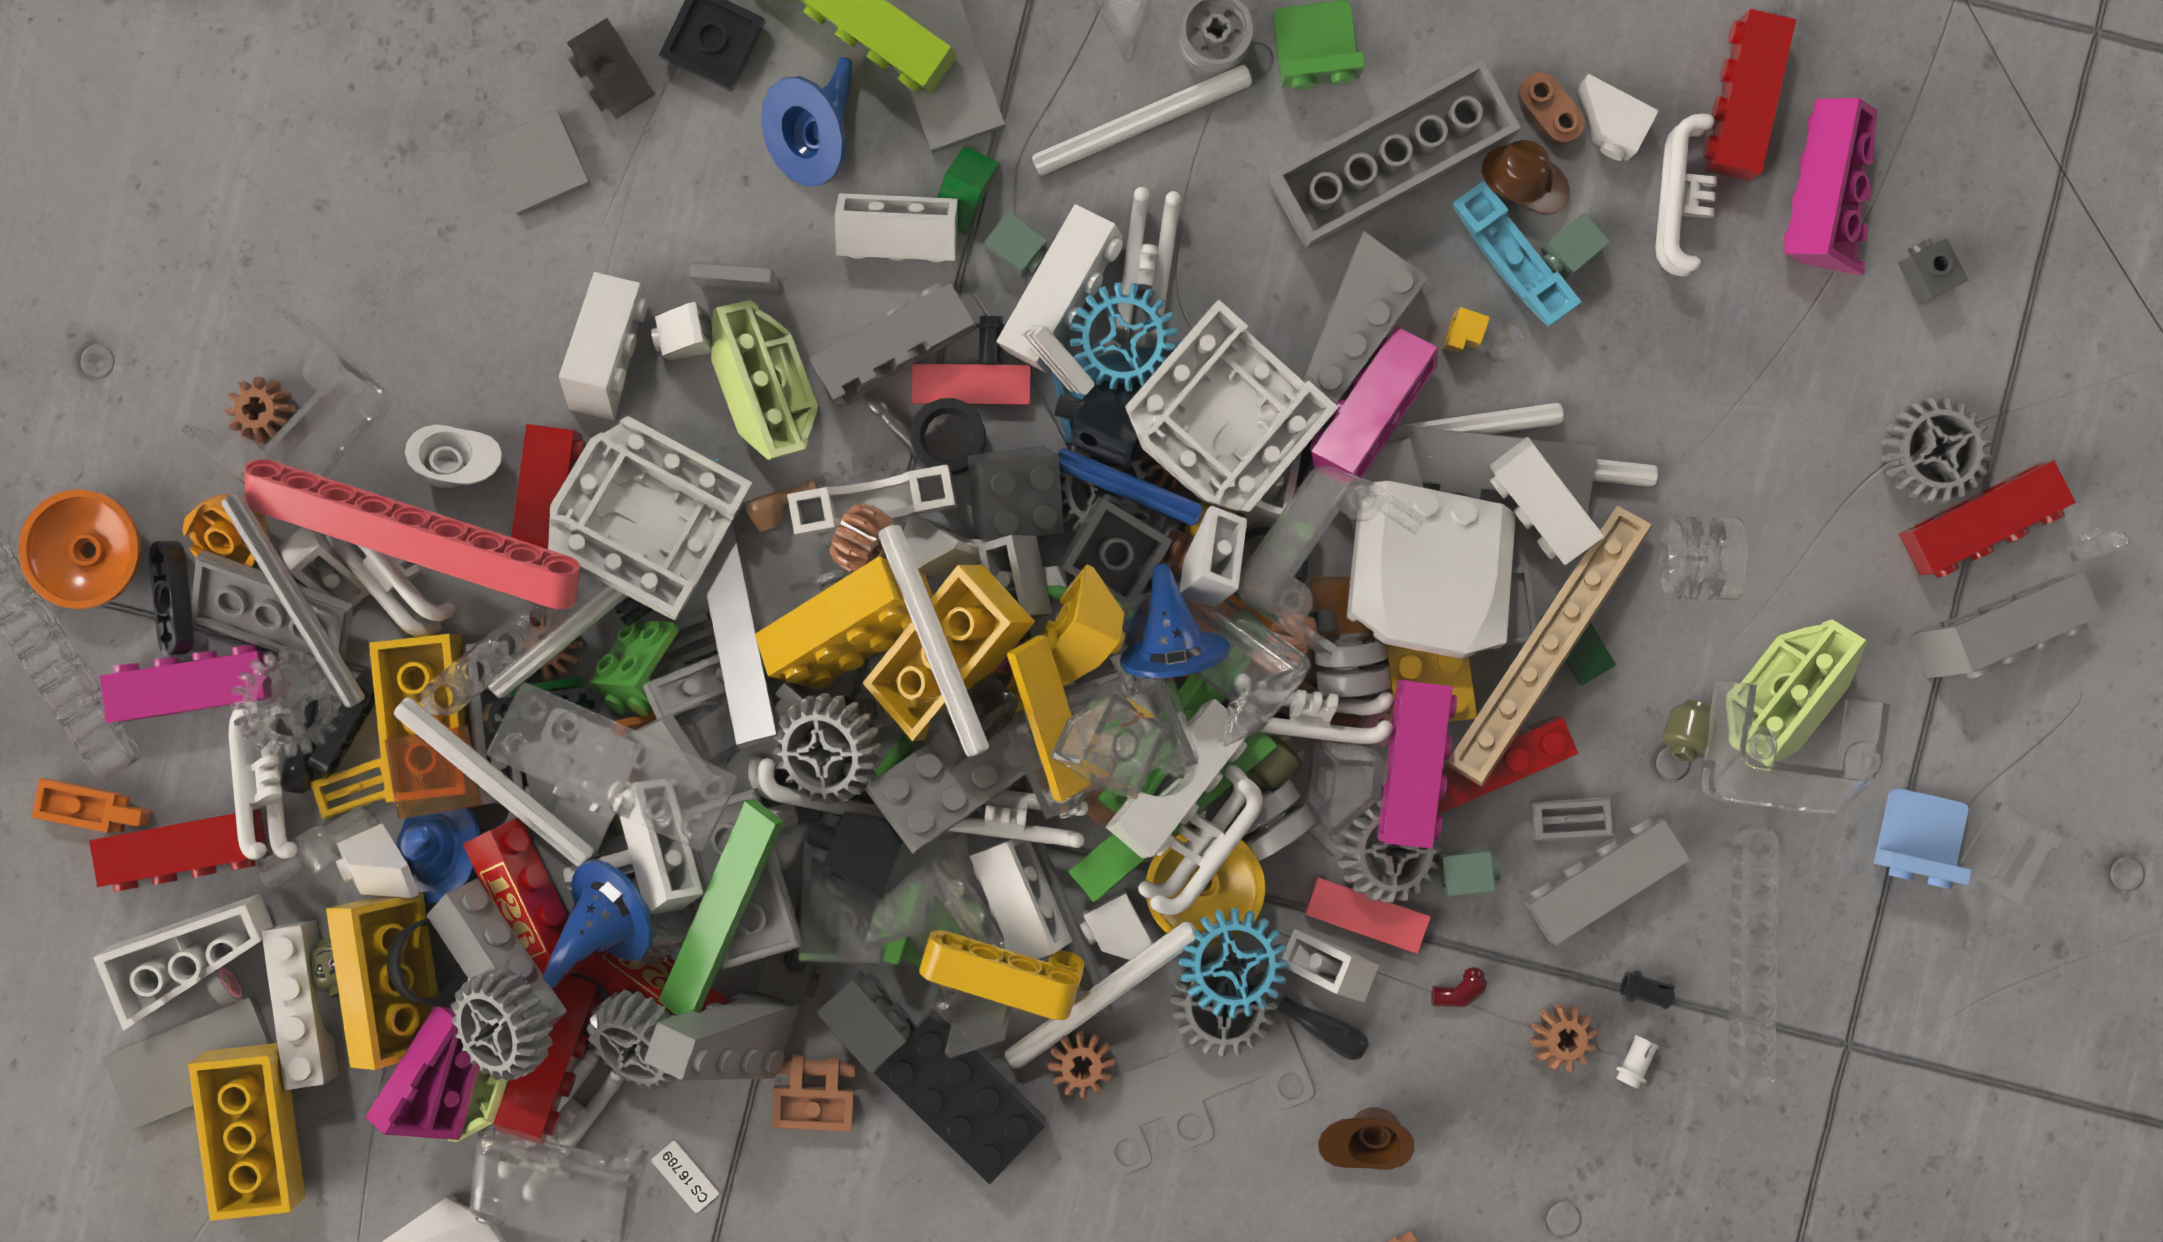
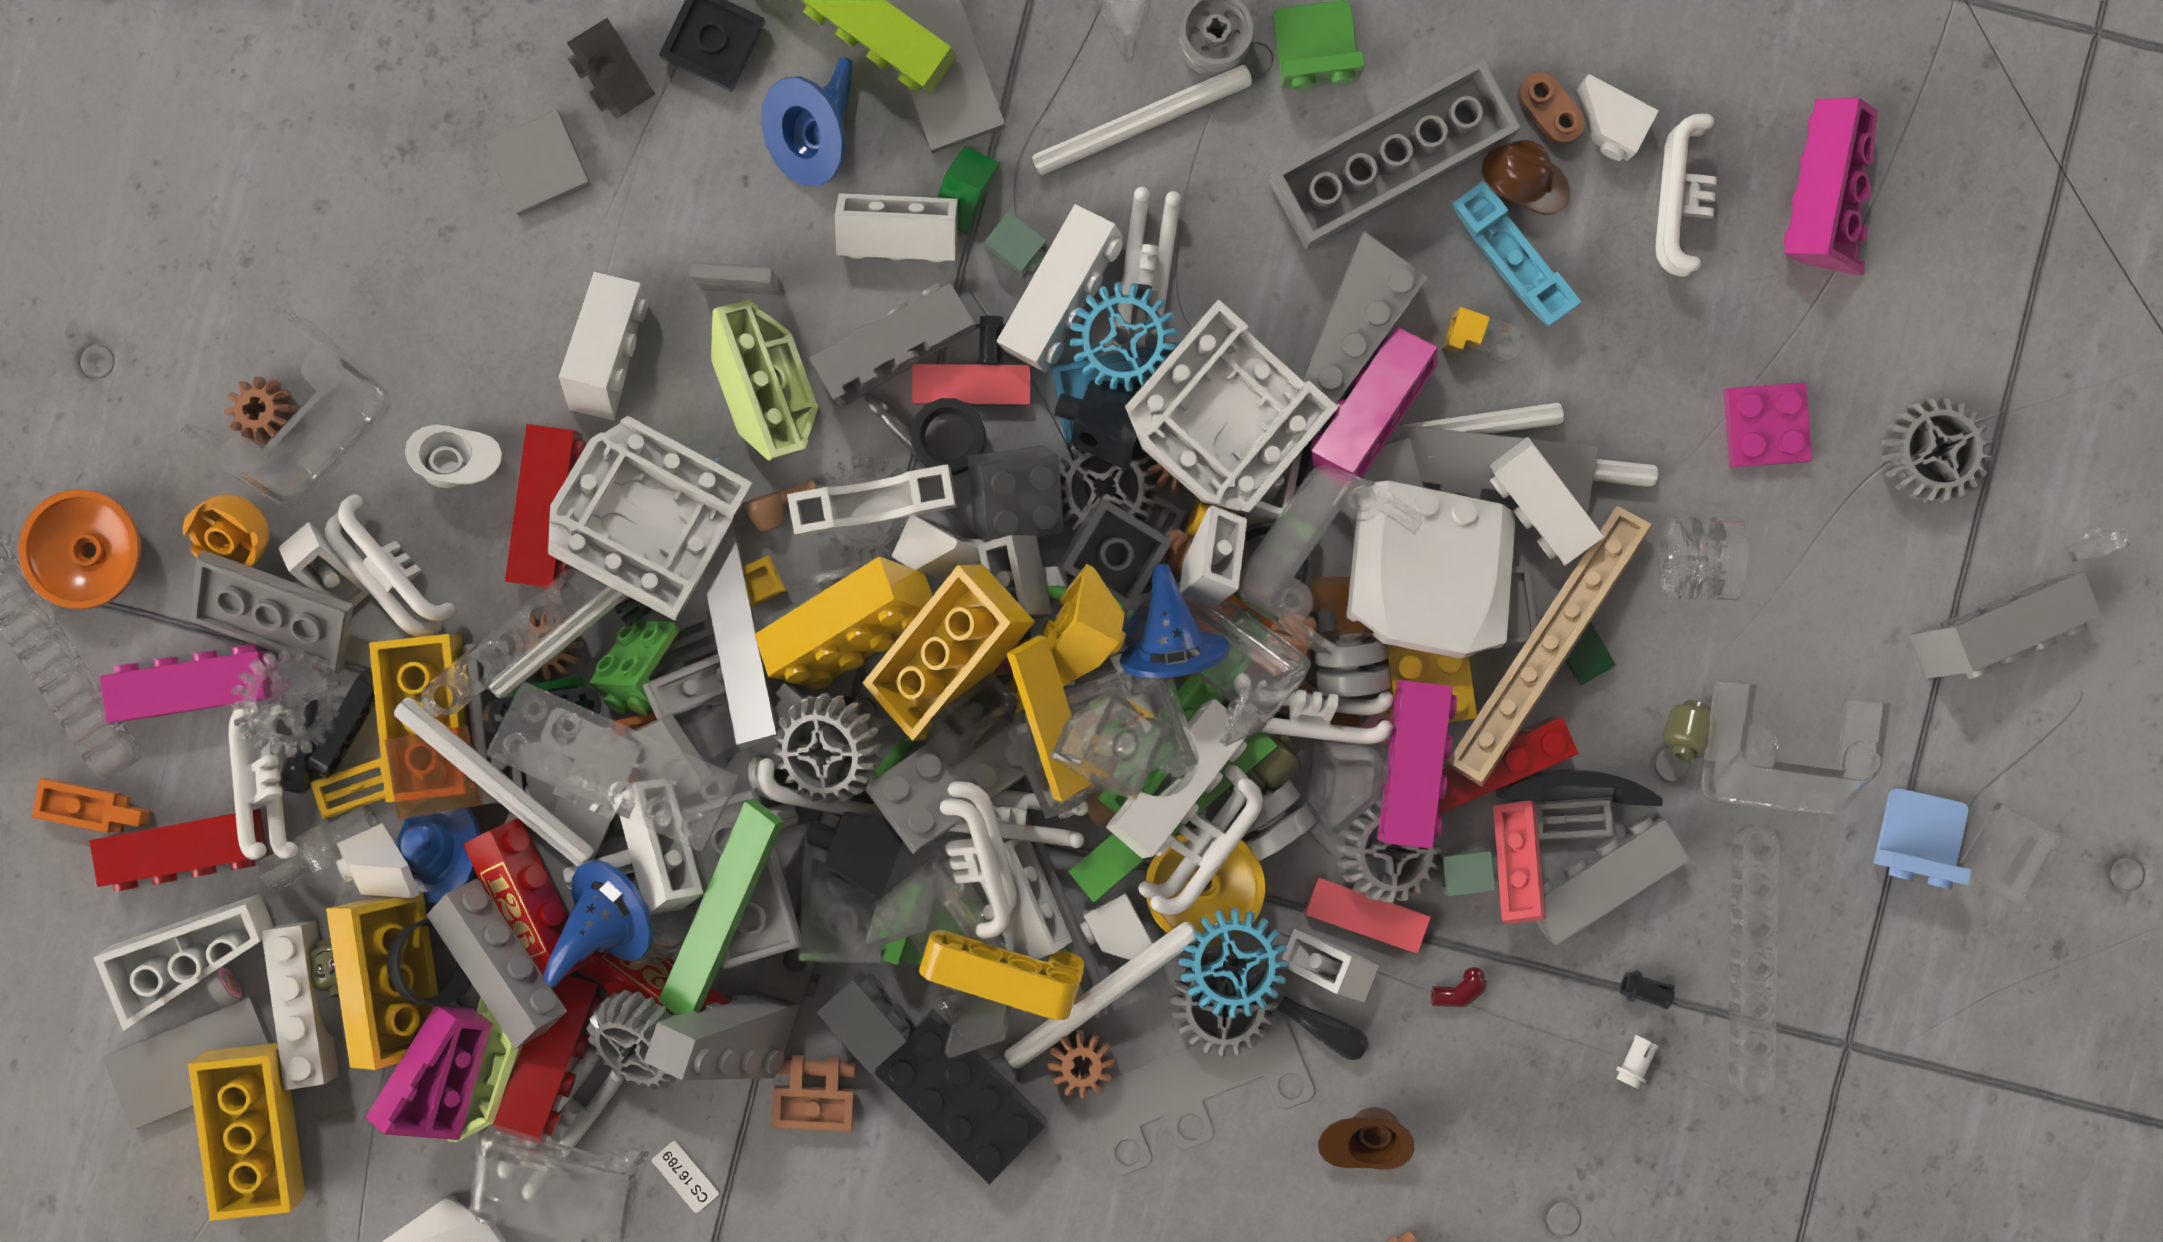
(171, 597): black beam -> none
(292, 599): light grey axle -> none
(412, 534): coral beam -> none
(501, 1024): light grey gear -> none
(683, 332): white slope -> none
(763, 581): none -> yellow tile
(857, 537): nougat gear -> none
(933, 641): white axle -> none
(982, 856): none -> white piece
(1057, 358): white tile -> none
(1130, 487): blue axle -> none
(1519, 862): none -> coral plate
(1550, 1042): nougat gear -> none
(1574, 246): sand green brick -> none
(1625, 790): none -> black slope
(1749, 94): red brick -> none
(1767, 425): none -> dark pink plate
(1803, 680): yellowish green wedge -> none
(1932, 269): dark grey brick -> none
(1987, 518): red brick -> none

